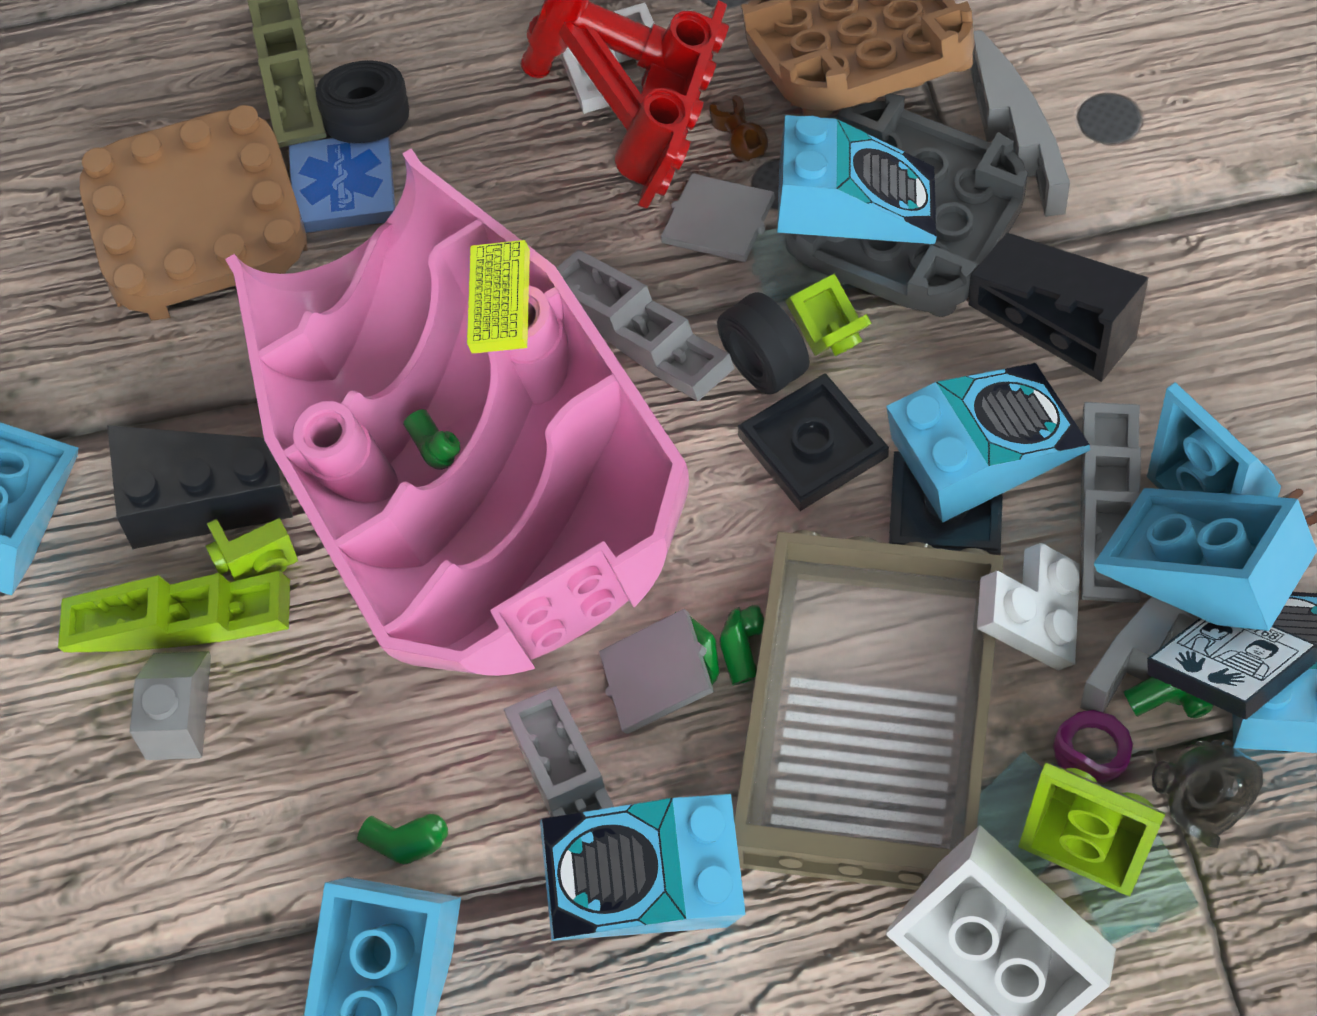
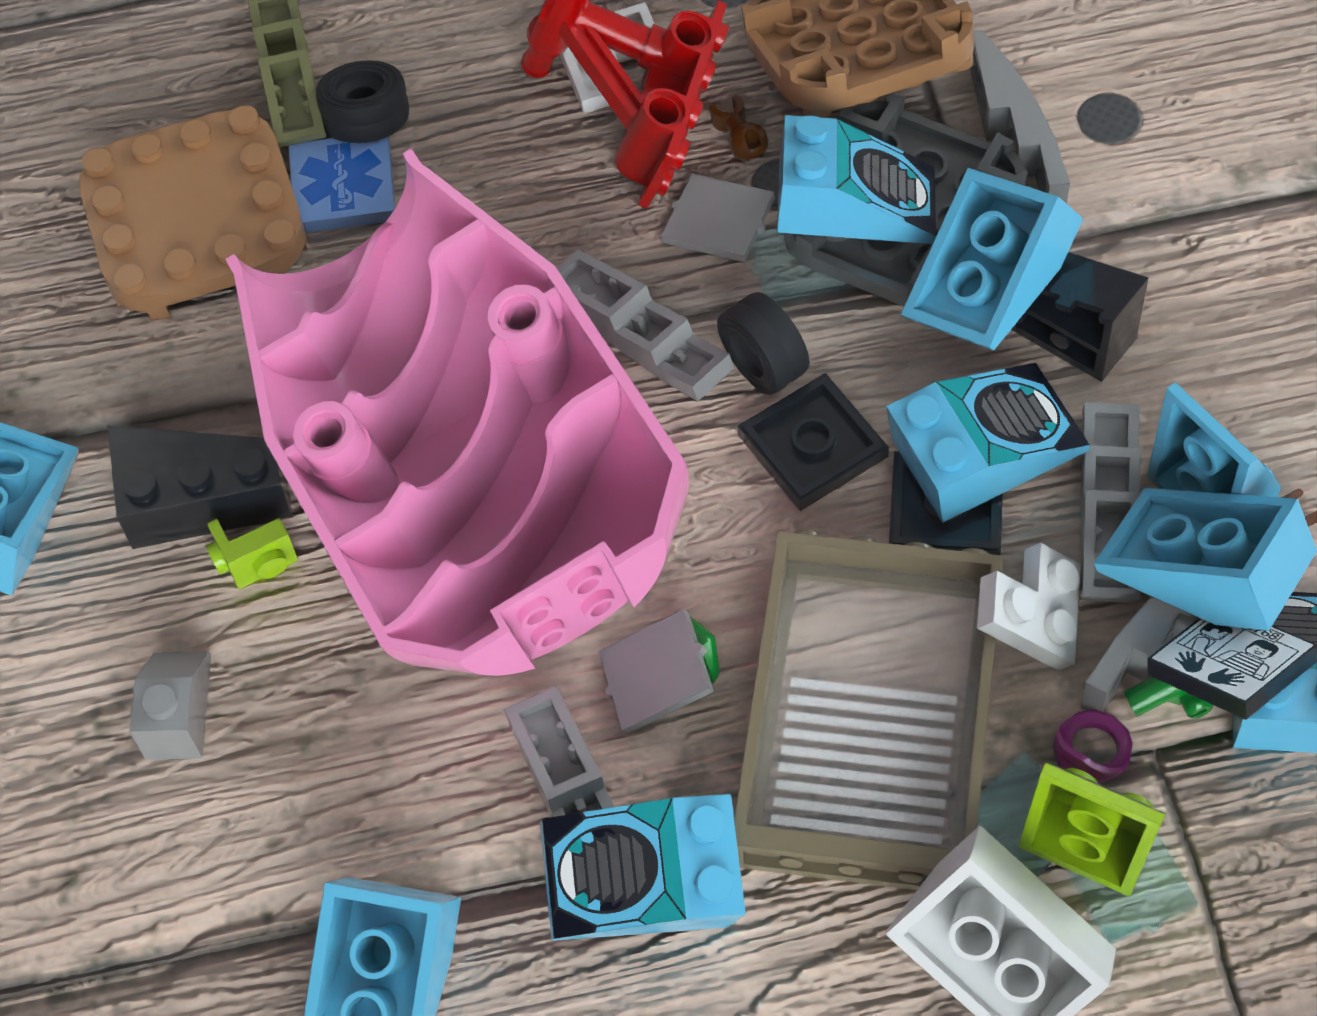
(168, 615): lime slope -> none
(406, 842): green arm -> none
(435, 446): green arm -> none
(498, 296): neon yellow tile -> none
(735, 643): green arm -> none
(827, 317): lime bracket -> none
(991, 258): none -> medium azure slope
(1201, 788): clear smoke helmet -> none

